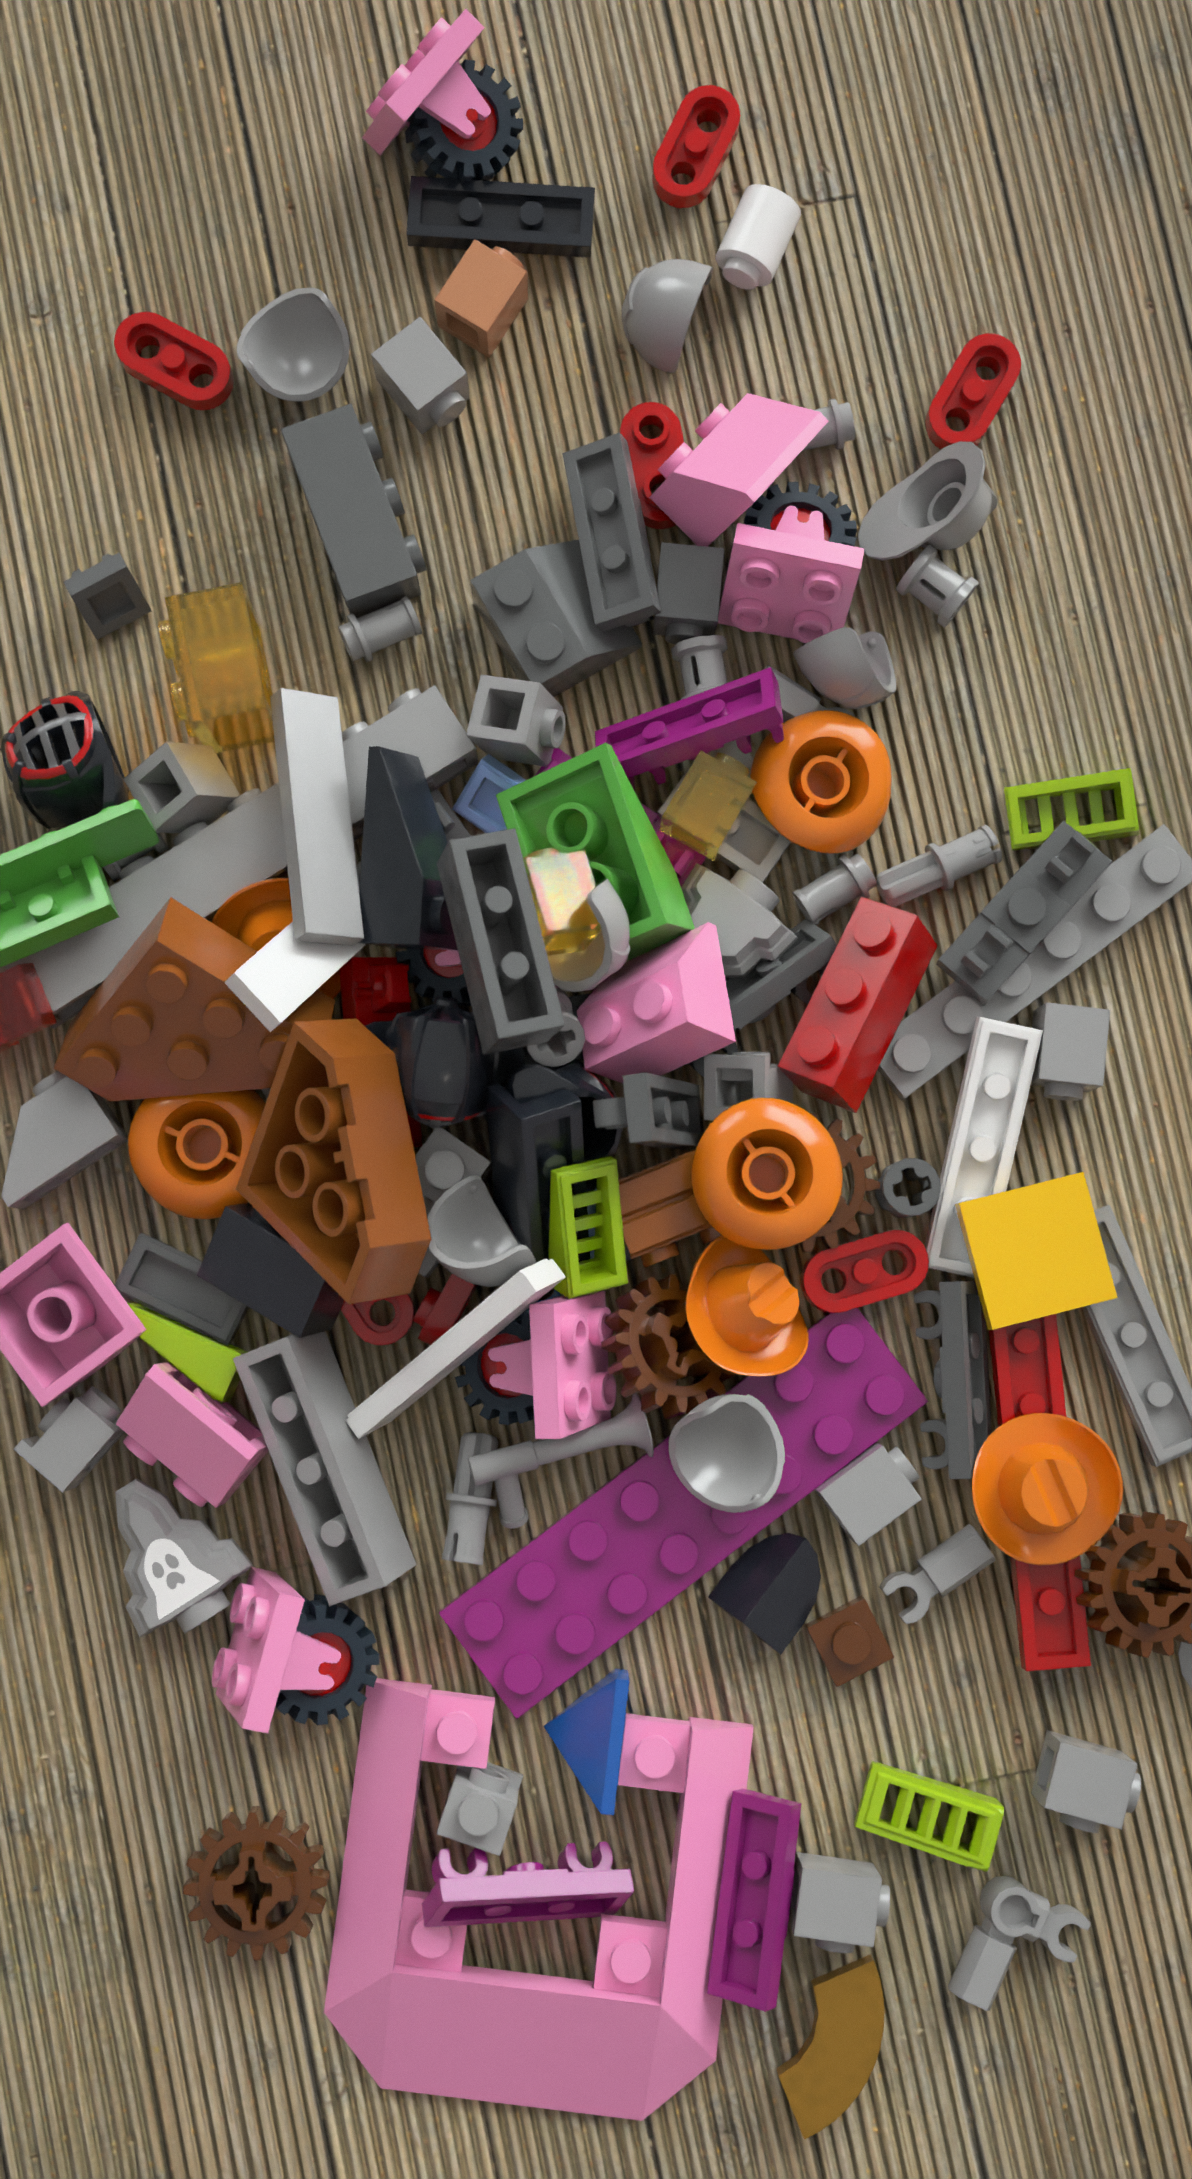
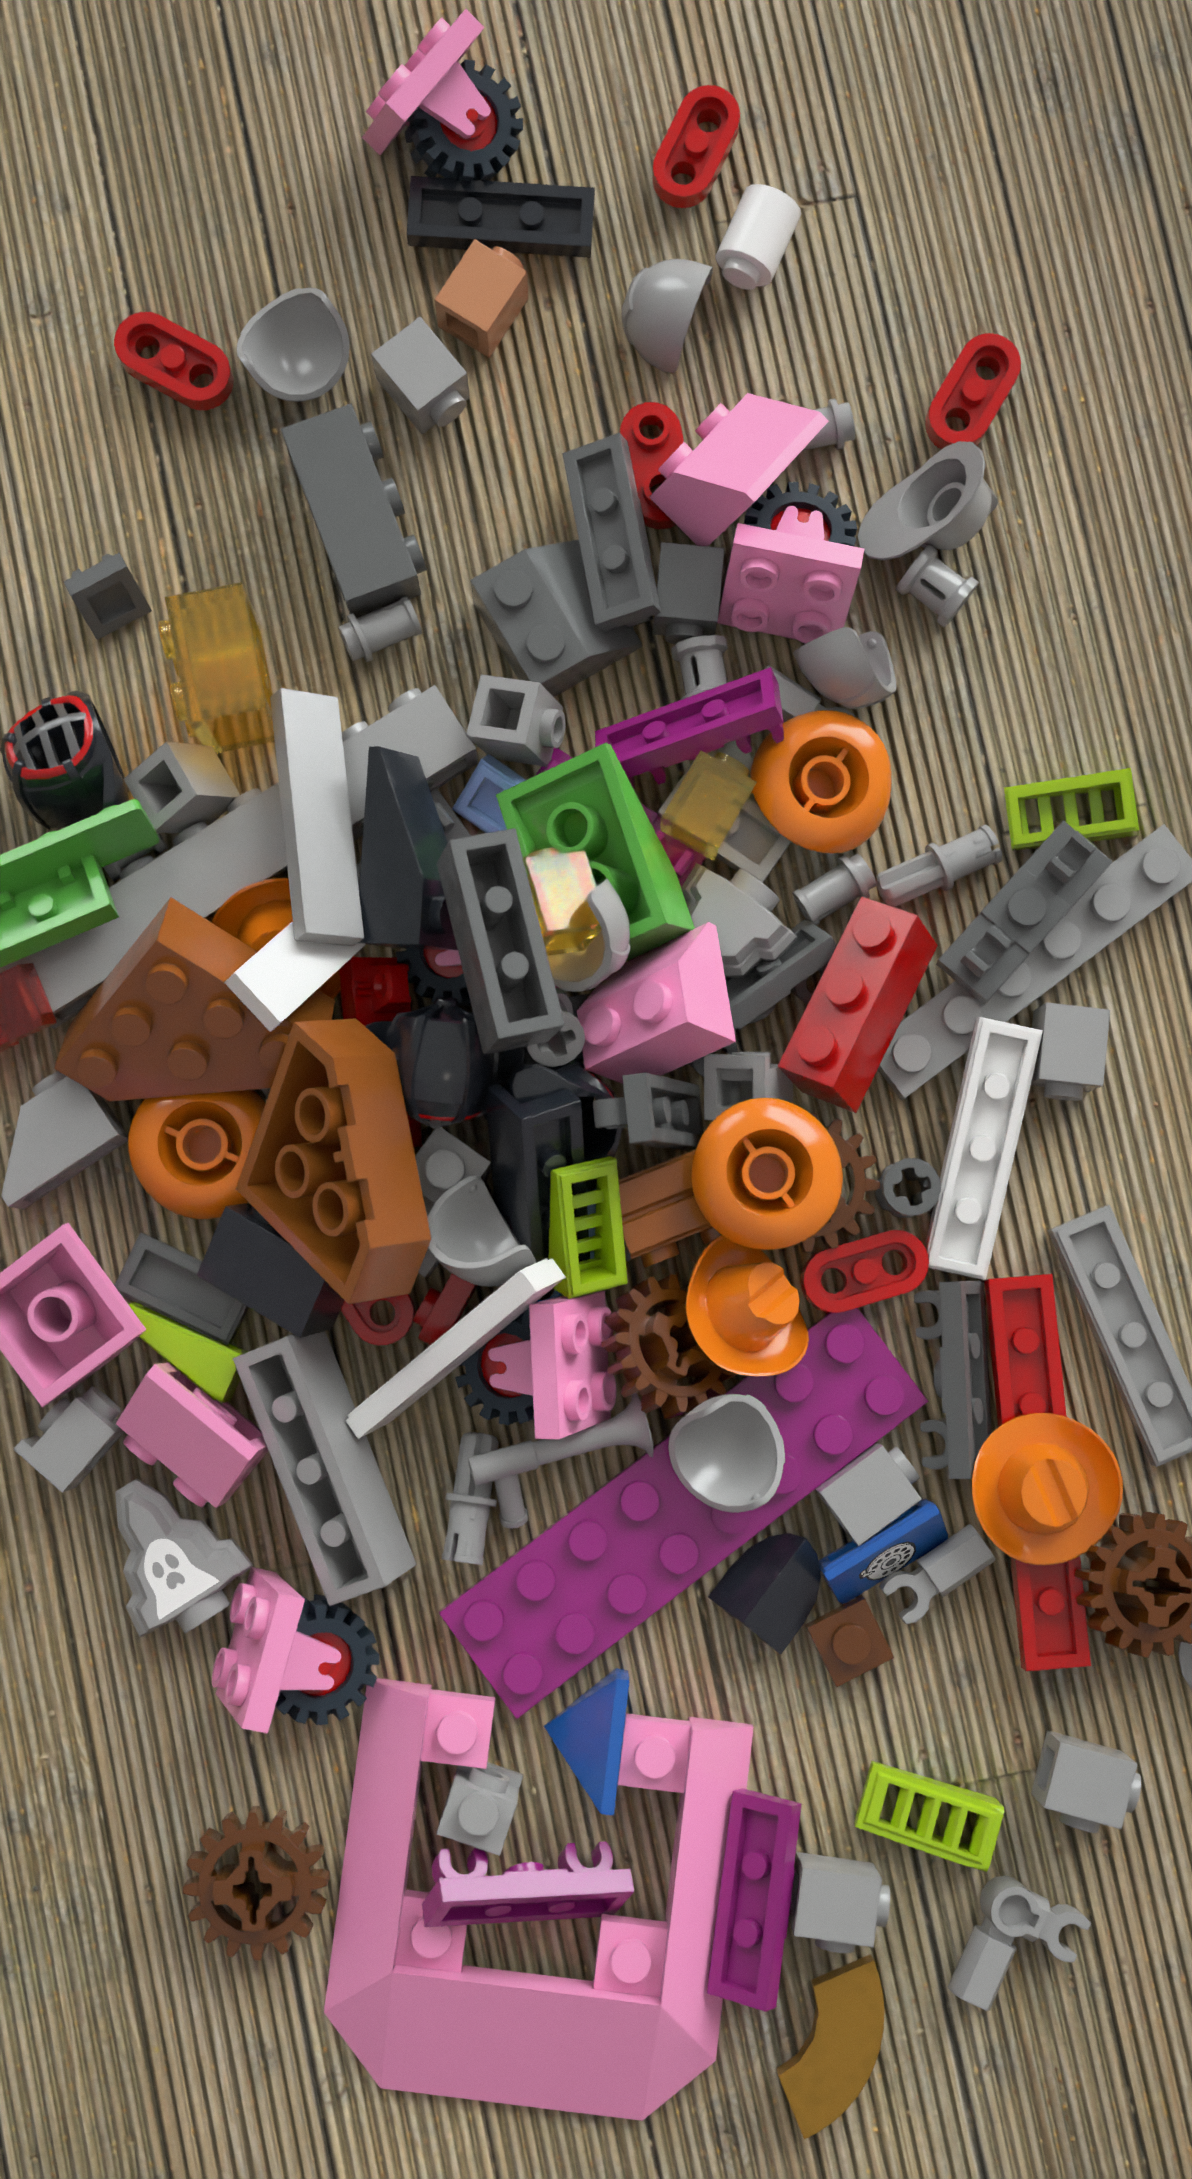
(907, 1538): none -> blue slope
(1036, 1251): yellow tile -> none

